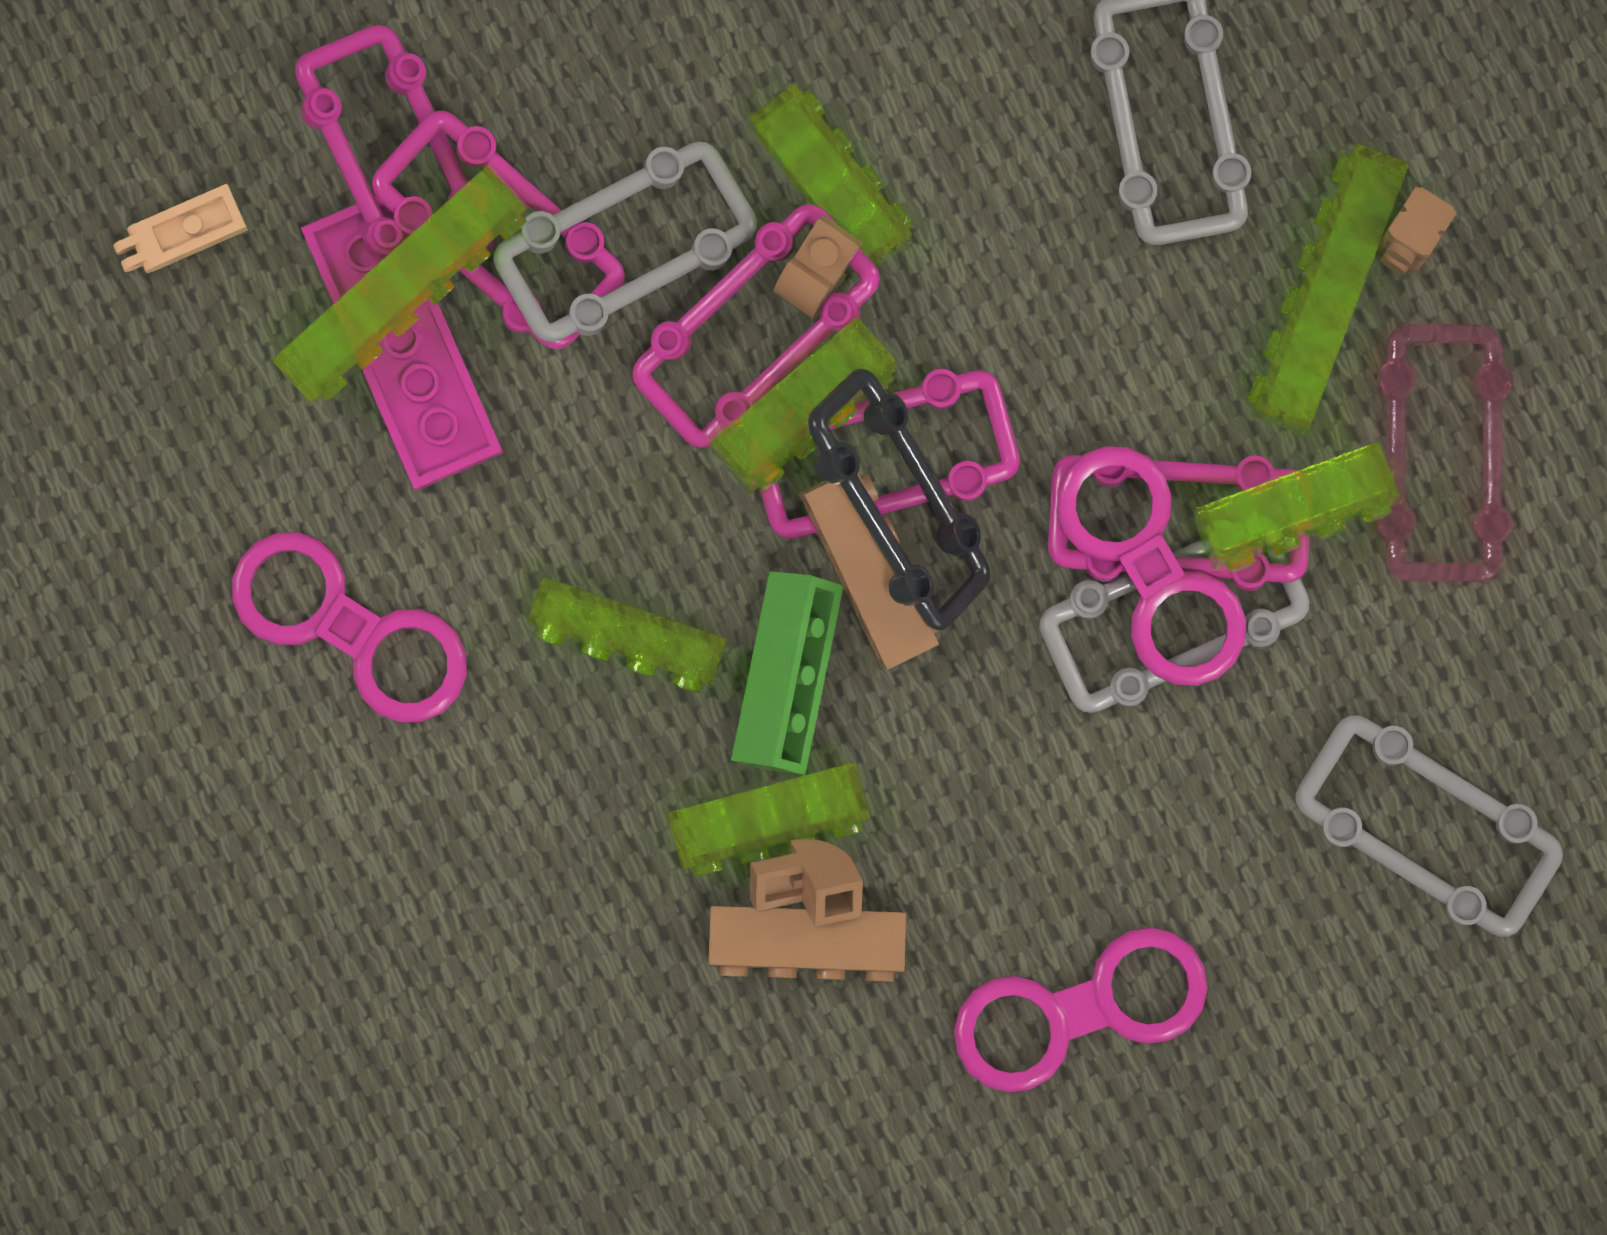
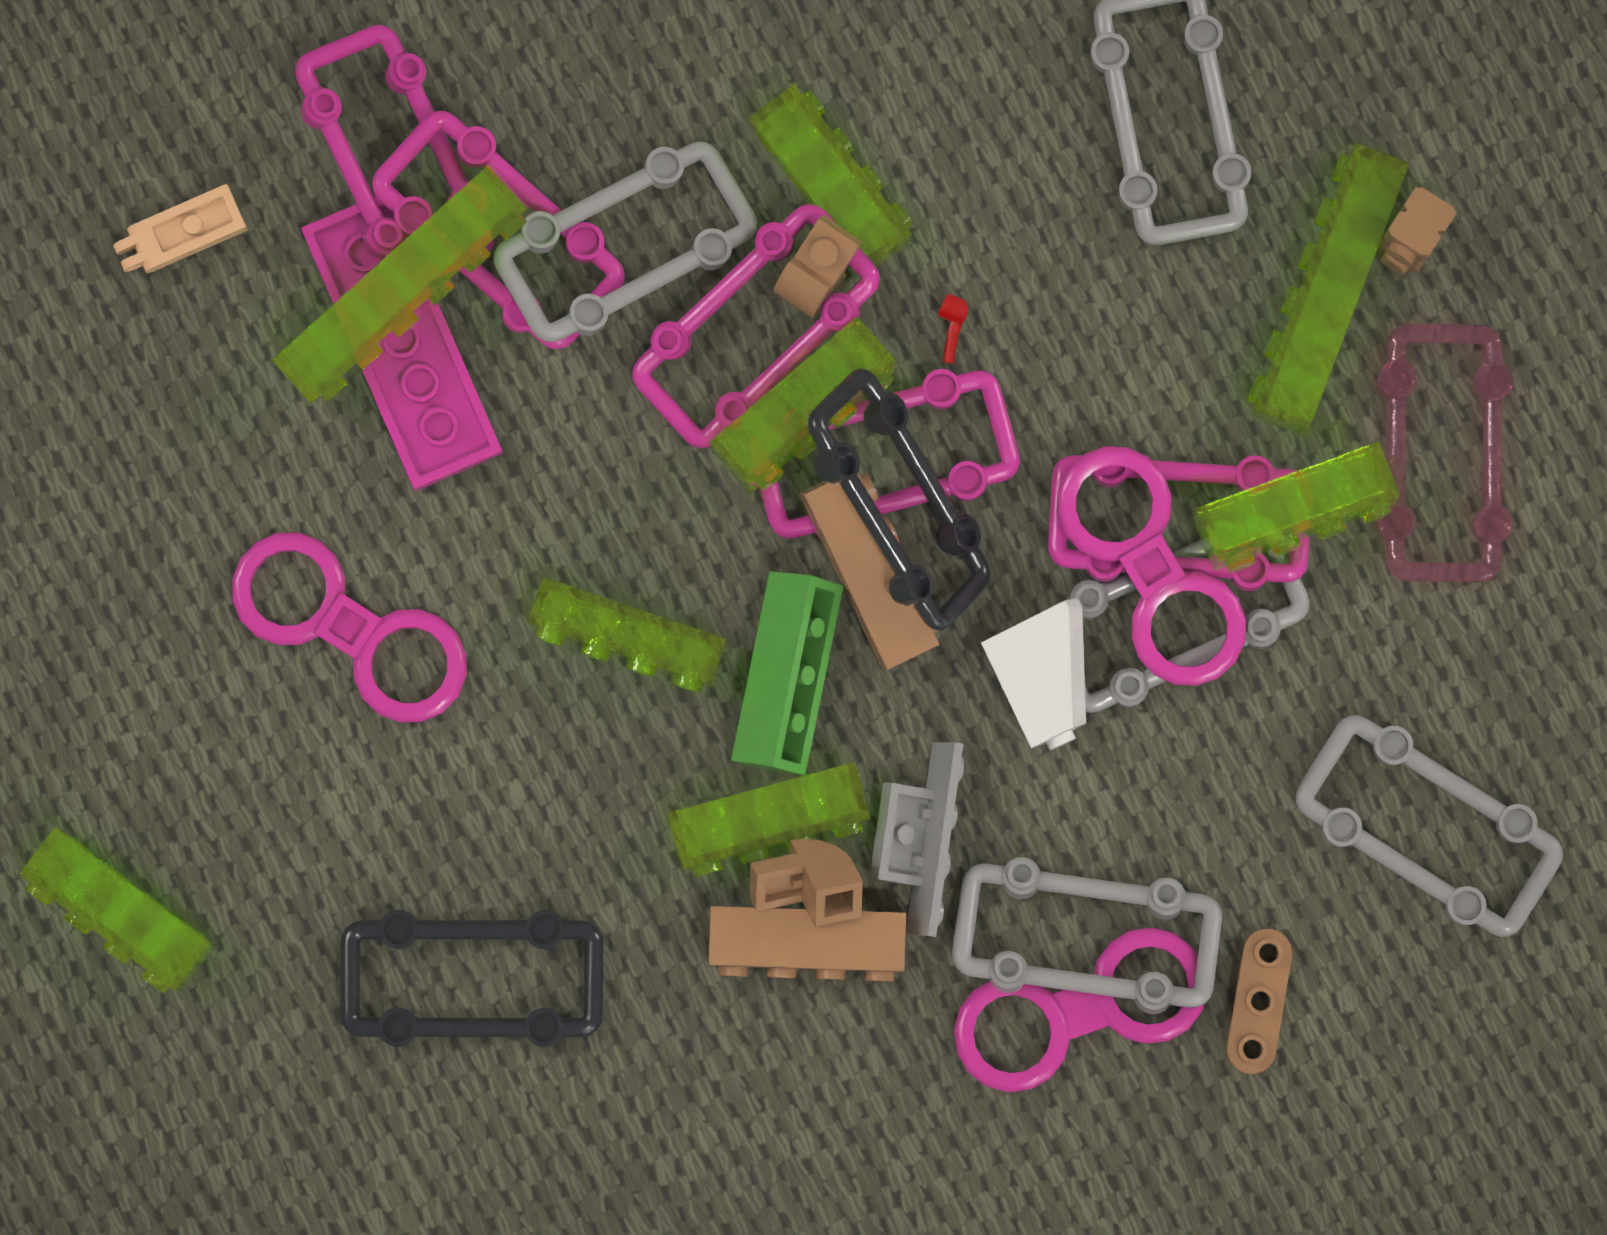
(117, 910): none -> clear neon green brick
(401, 930): none -> black bar
(916, 835): none -> light grey bracket
(955, 311): none -> red hand
(1044, 673): none -> white slope
(1163, 898): none -> light grey bar
(1245, 1020): none -> medium nougat plate

